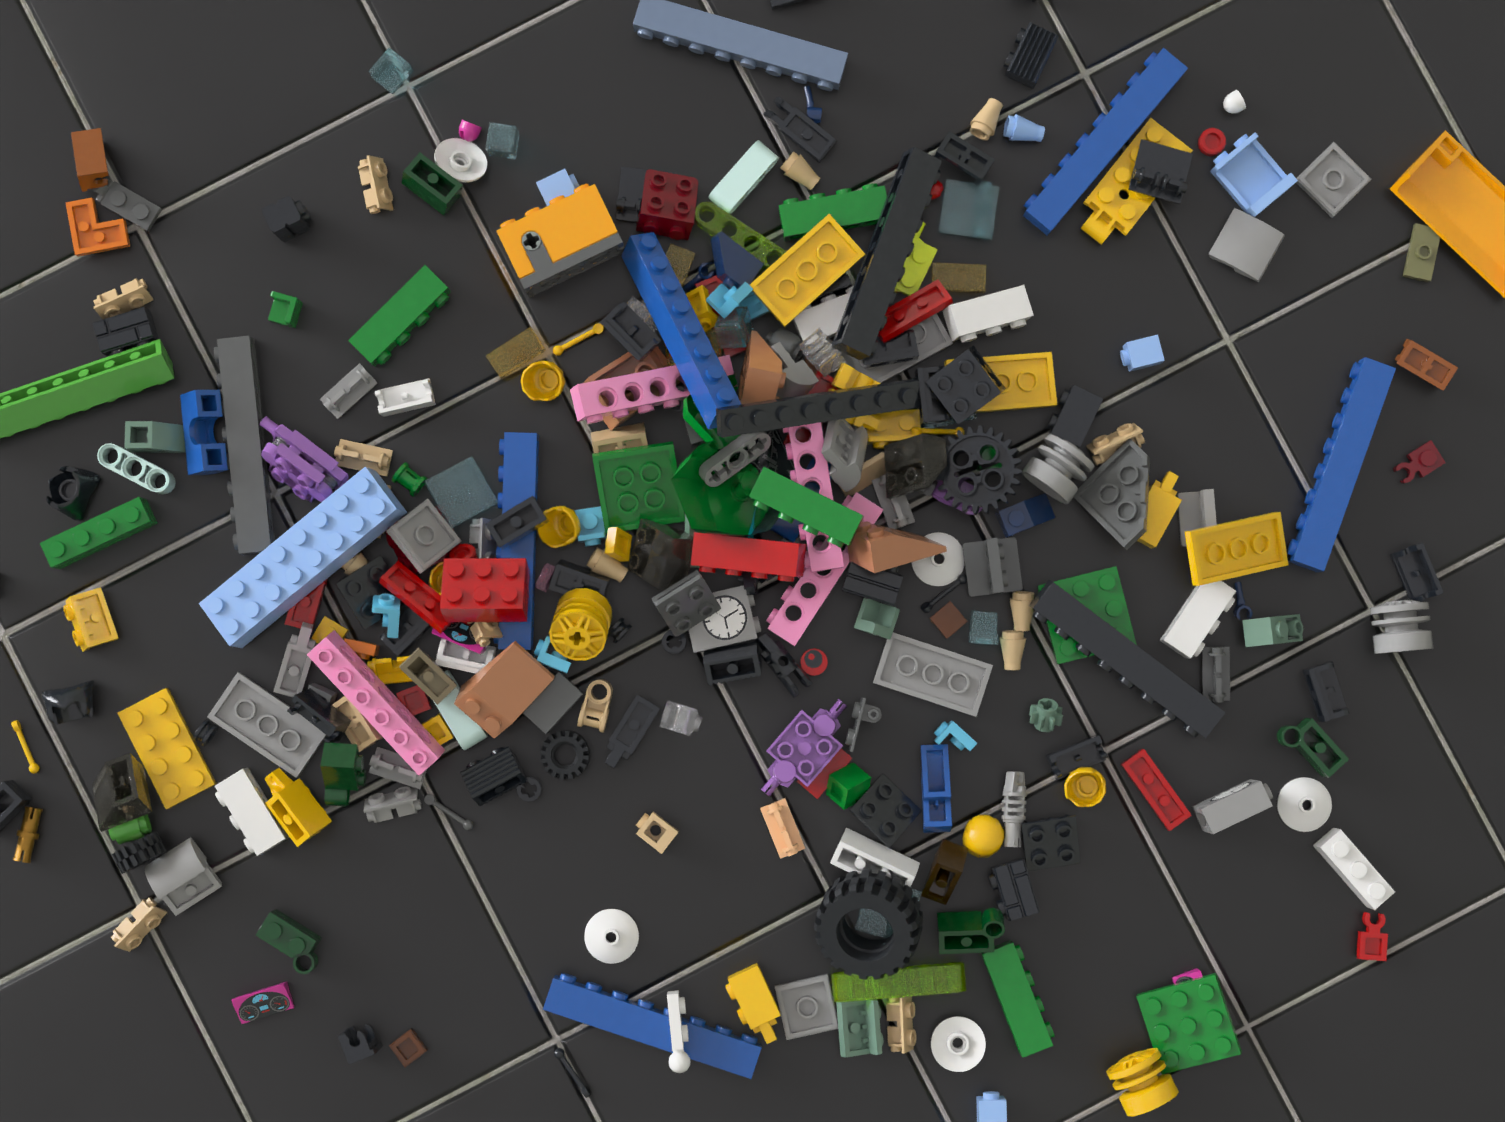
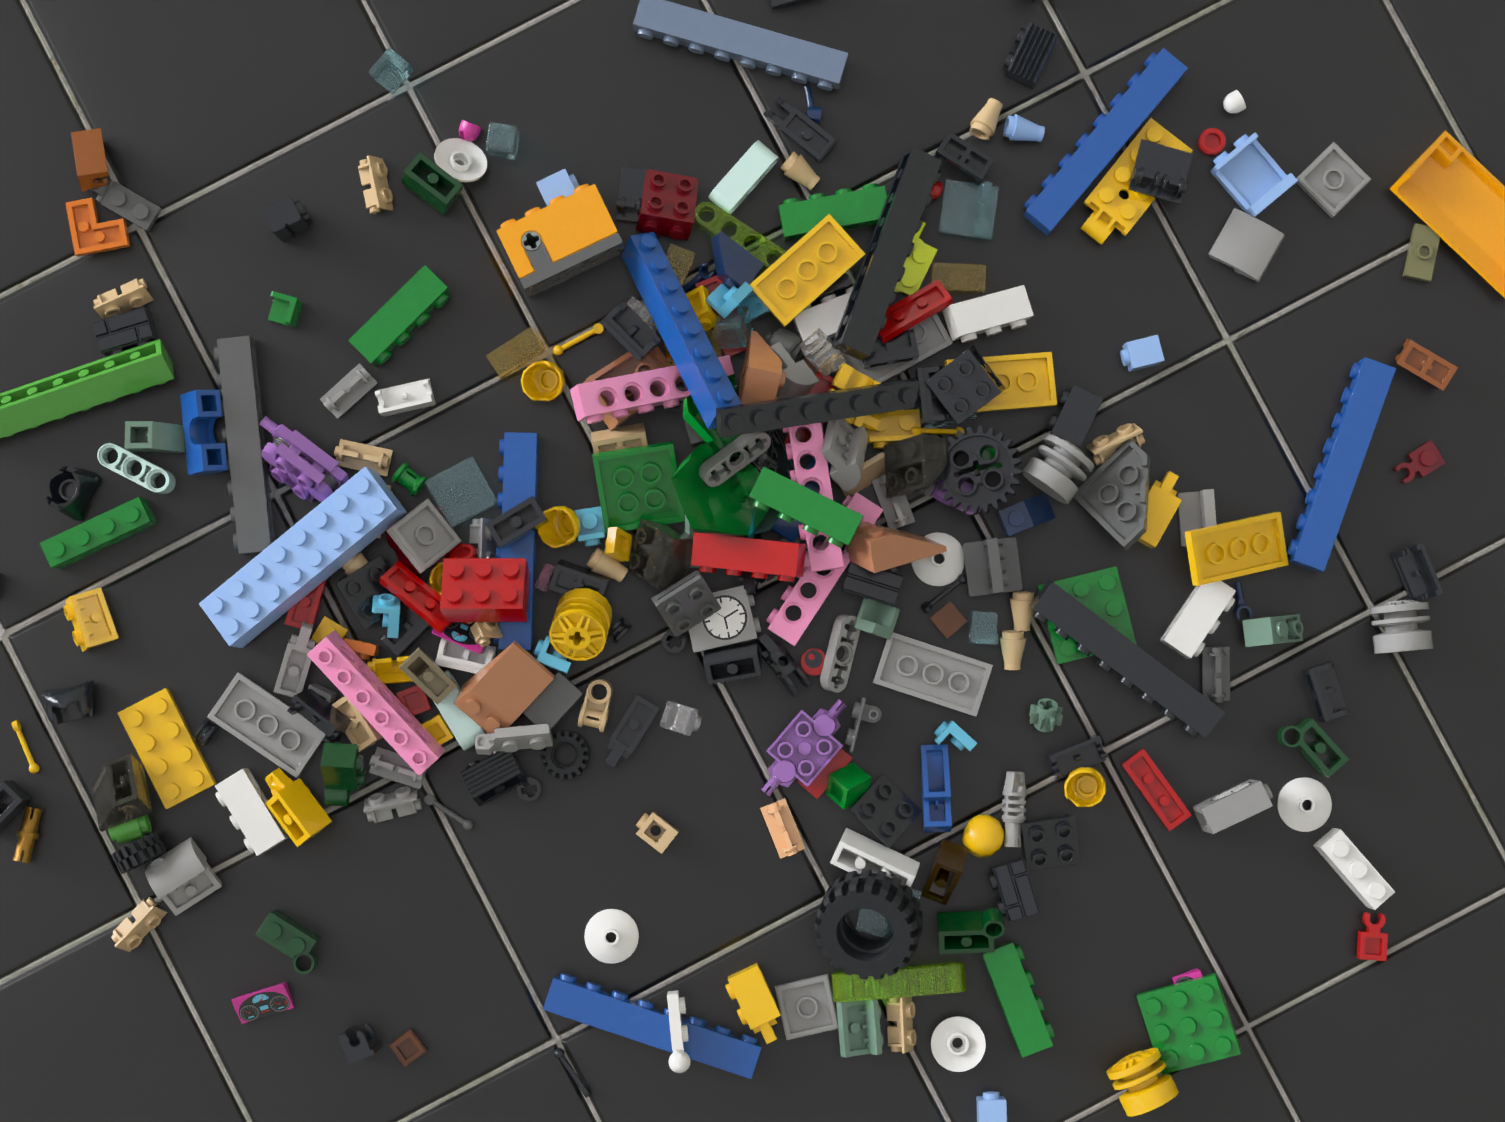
(514, 738): none -> light grey hinge
(845, 663): none -> light grey beam

